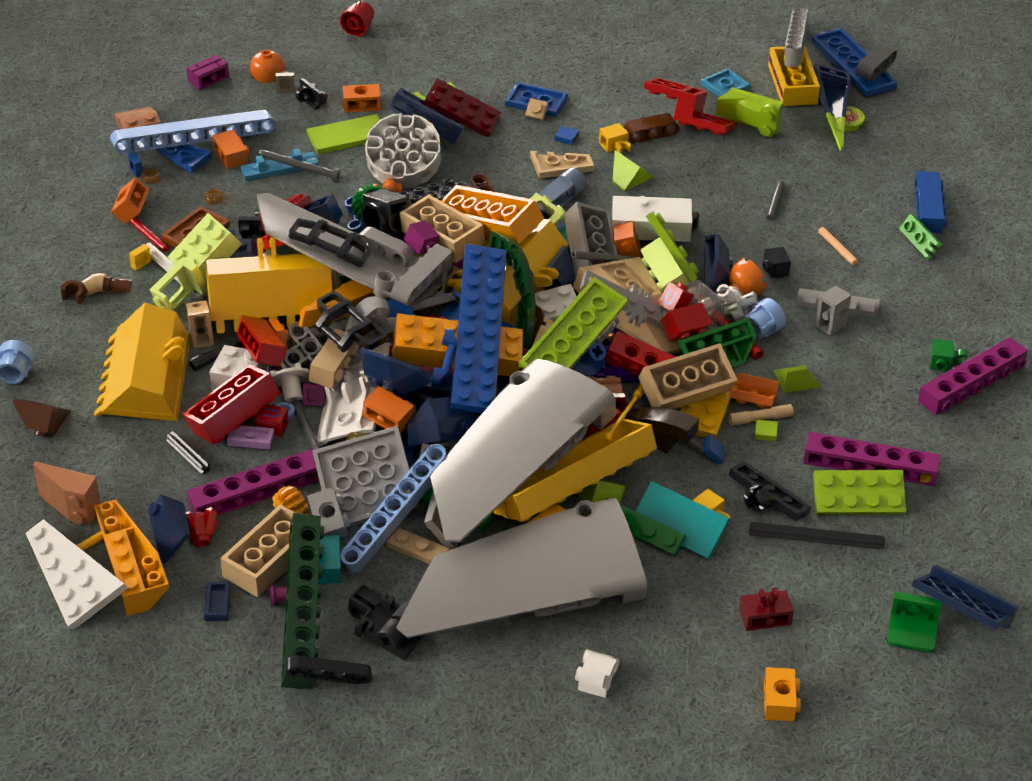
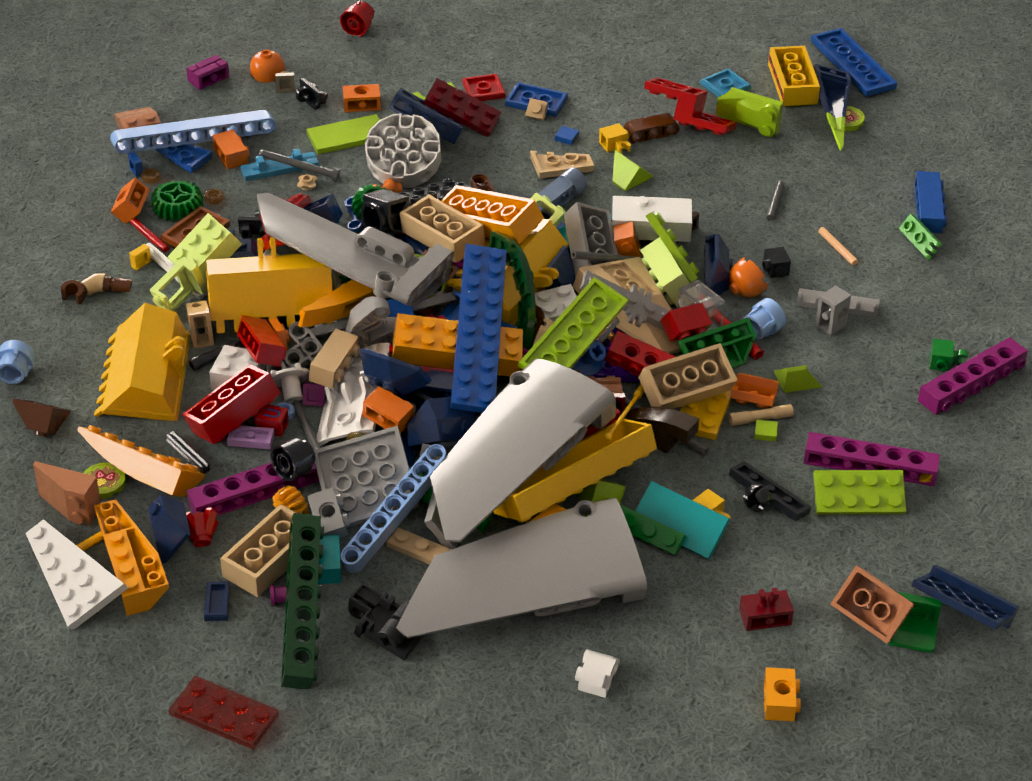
(109, 479): none -> tile
(140, 463): none -> wedge
(176, 200): none -> green gear
(223, 712): none -> clear red plate
(292, 458): none -> black piece
(307, 182): none -> tan plate
(323, 226): black bar -> none
(328, 670): black beam -> none
(353, 334): black bar -> none
(421, 236): magenta brick -> none
(439, 374): blue bar -> none
(484, 87): none -> red tile
(675, 296): brick -> none
(713, 449): blue tile -> none
(736, 302): white pin -> none
(796, 37): light grey beam -> none
(816, 535): black axle -> none
(872, 604): none -> nougat slope
(876, 62): dark grey beam -> none

